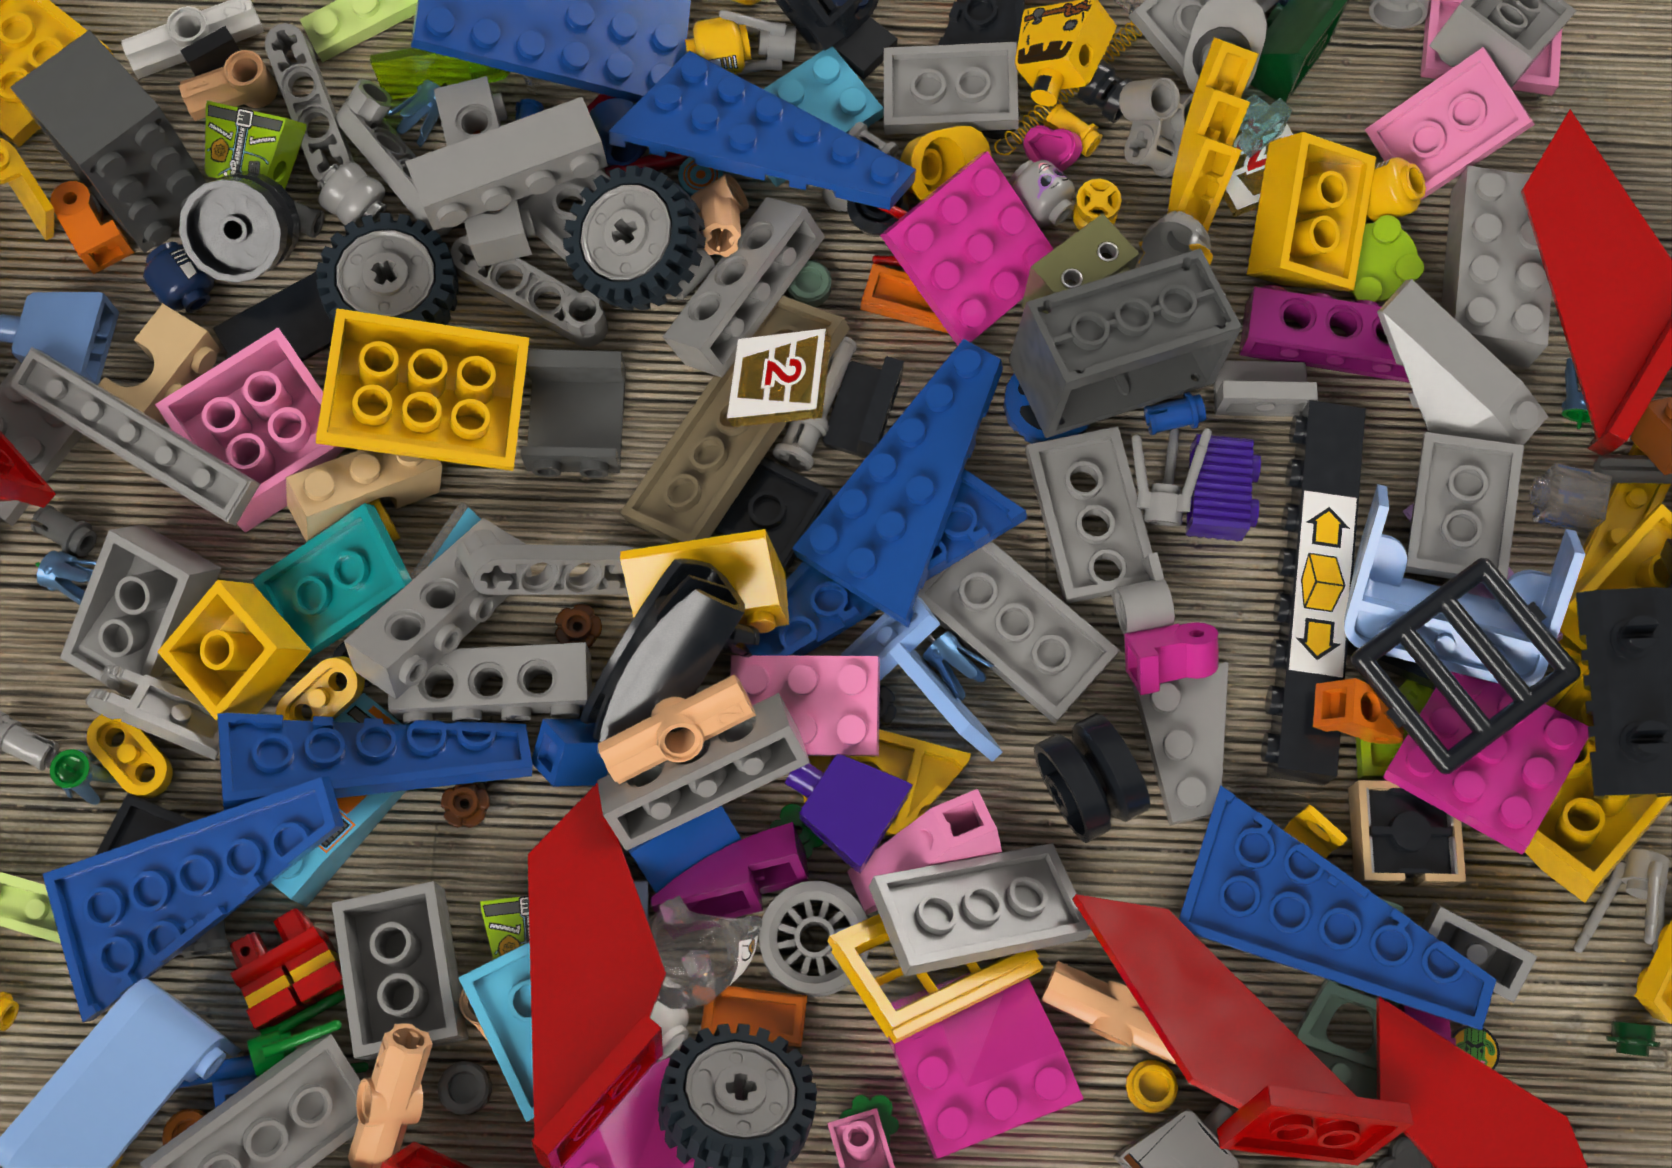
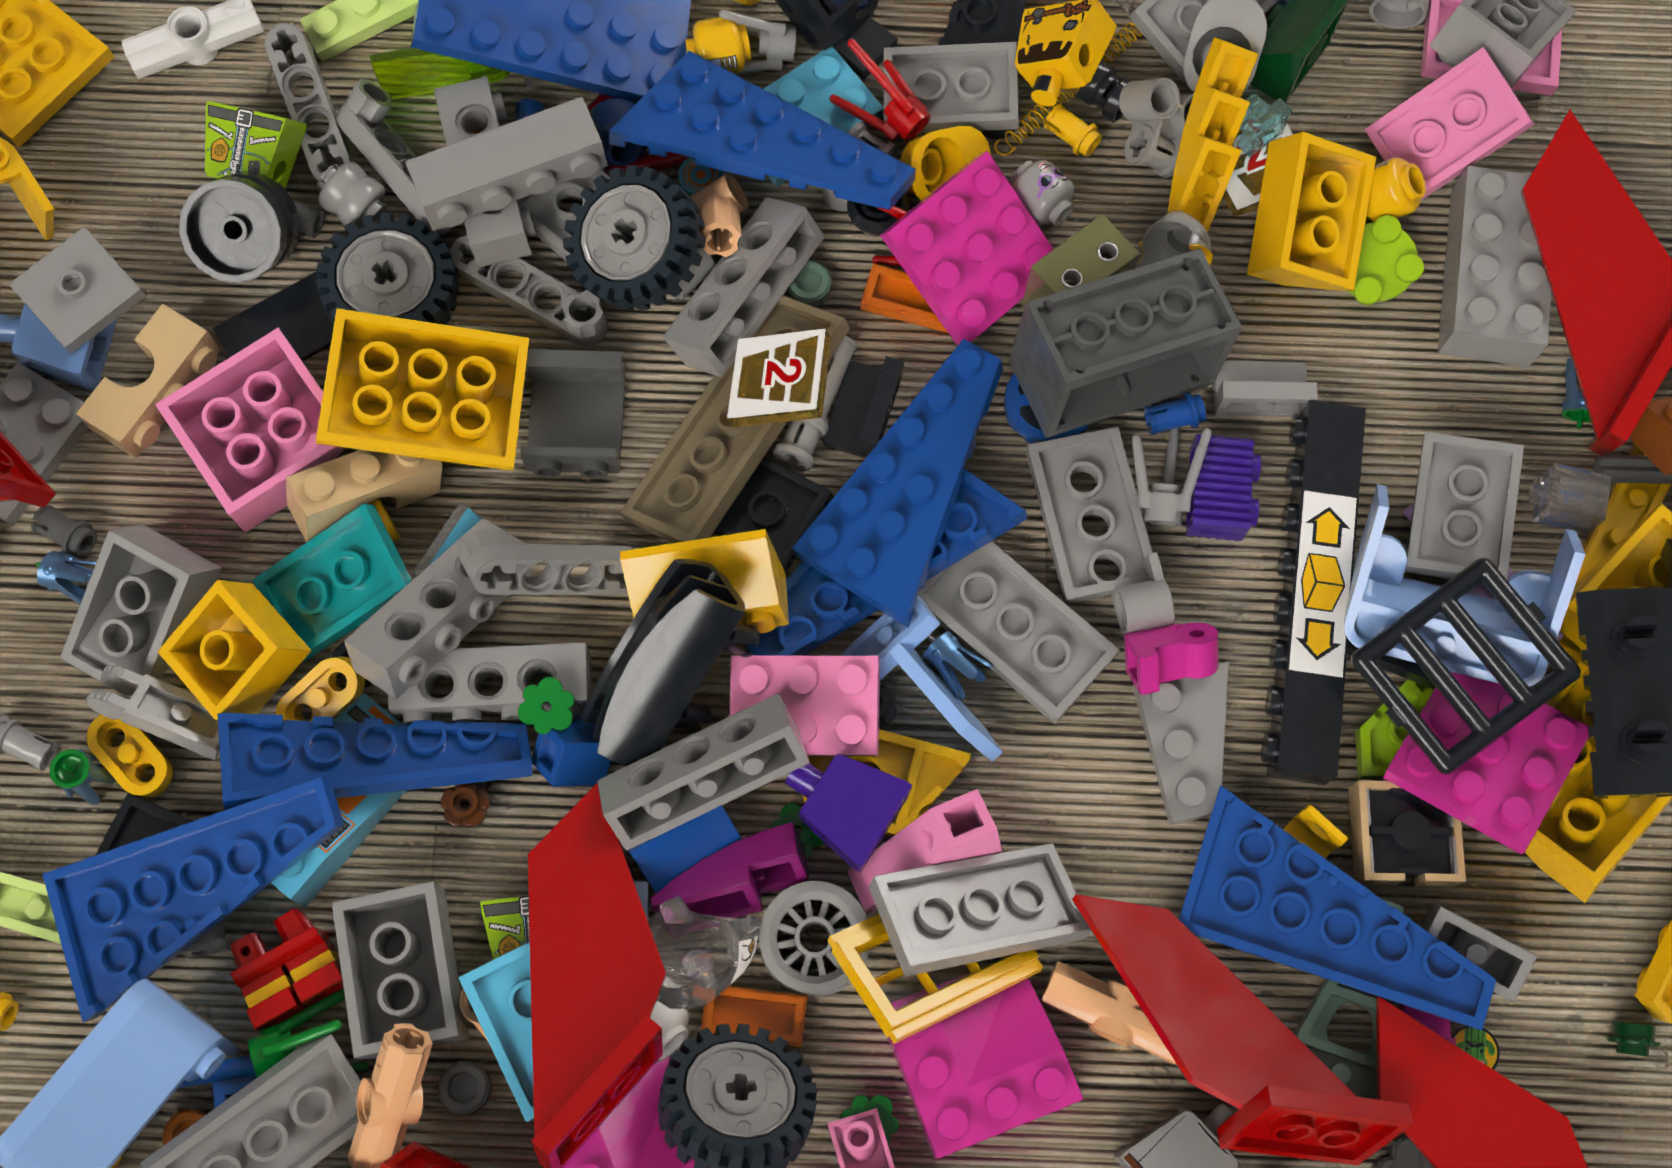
(77, 290): none -> light grey plate
(82, 218): orange leg -> none
(112, 138): dark grey hose -> none
(134, 436): light grey tile -> none
(177, 279): dark blue head -> none
(210, 51): black piece -> none
(230, 85): light nougat piece -> none
(416, 108): flat silver piece -> none
(534, 713): none -> green plant
(581, 614): reddish brown plate -> none
(653, 743): light nougat piece -> none
(904, 112): none -> red plant
(1056, 146): dark pink tile -> none
(1092, 777): black wheel -> none
(1096, 195): yellow wheel -> none
(1151, 1086): yellow plate -> none
(1316, 345): magenta brick -> none
(1354, 710): orange leg -> none
(1455, 376): light grey wedge -> none
(1646, 879): light grey plant -> none

